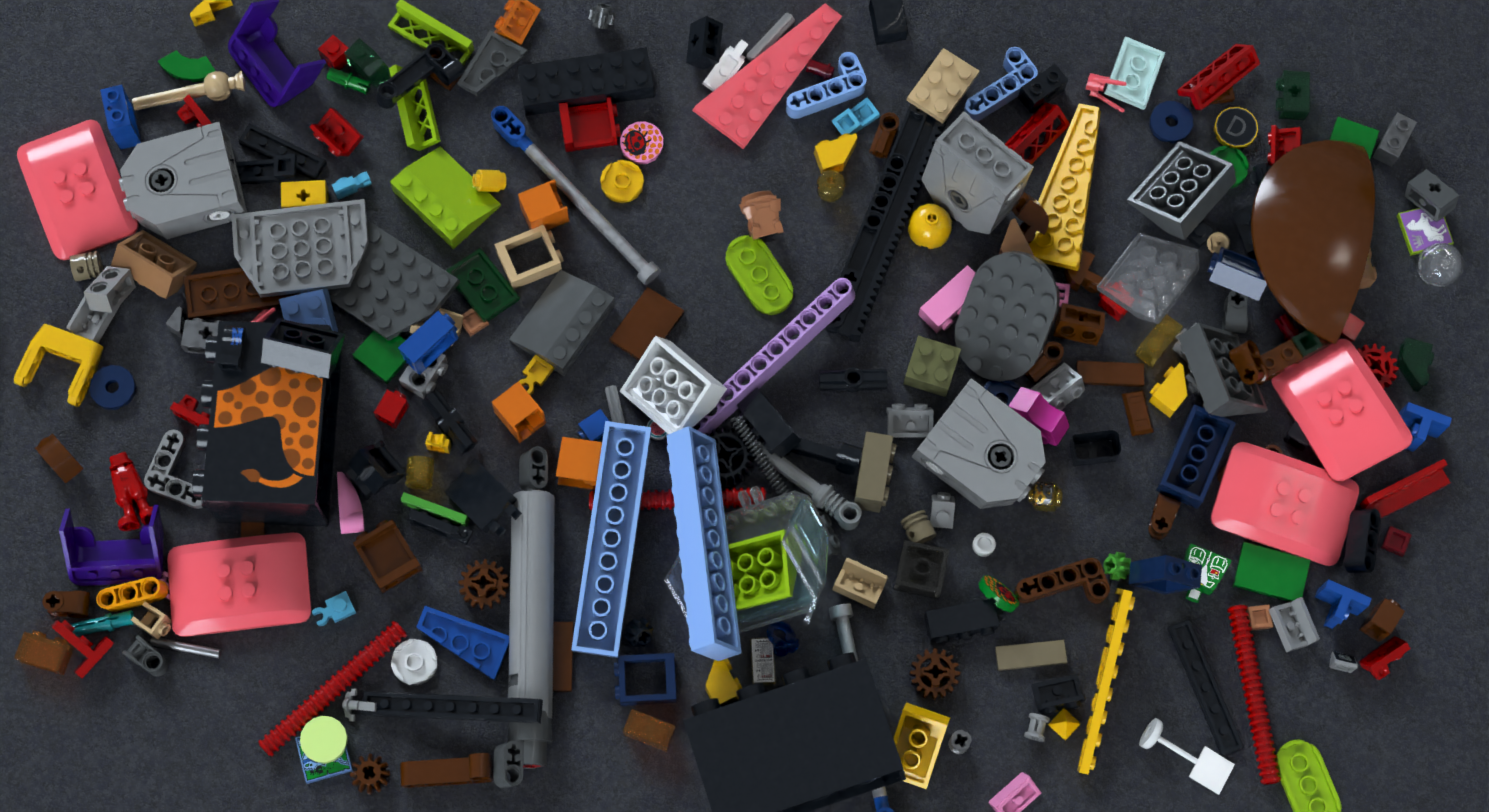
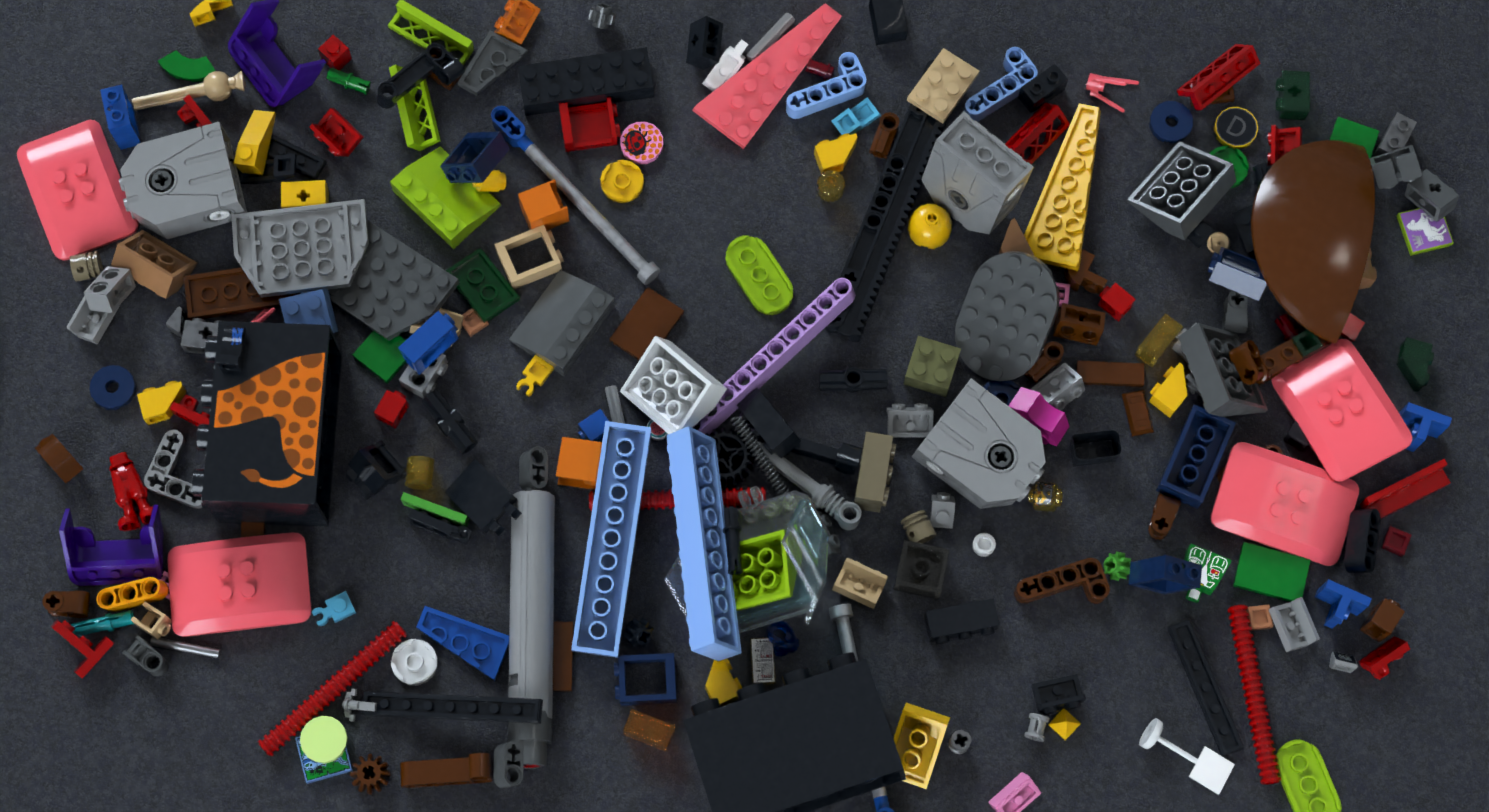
(44, 652): clear orange piece -> none
(67, 346): yellow connector -> none
(156, 402): none -> yellow slope
(255, 143): none -> yellow slope
(302, 348): black slope -> none
(347, 186): medium azure plate -> none
(349, 506): bright pink piece -> none
(367, 63): clear green slope -> none
(387, 555): reddish brown panel -> none
(438, 443): yellow plate -> none
(490, 150): none -> dark blue window
(493, 585): reddish brown gear -> none
(519, 412): orange piece -> none
(732, 533): none -> black axle
(762, 213): nougat piece -> none
(944, 673): reddish brown gear -> none
(947, 301): bright pink brick -> none
(998, 591): green tile -> none
(1030, 655): dark tan tile -> none
(1032, 215): reddish brown brick -> none
(1106, 672): yellow wing -> none
(1138, 67): light aqua tile -> none
(1150, 276): clear slope -> none
(1378, 361): red gear -> none
(1395, 167): none -> dark grey piece
(1440, 264): clear cylinder -> none

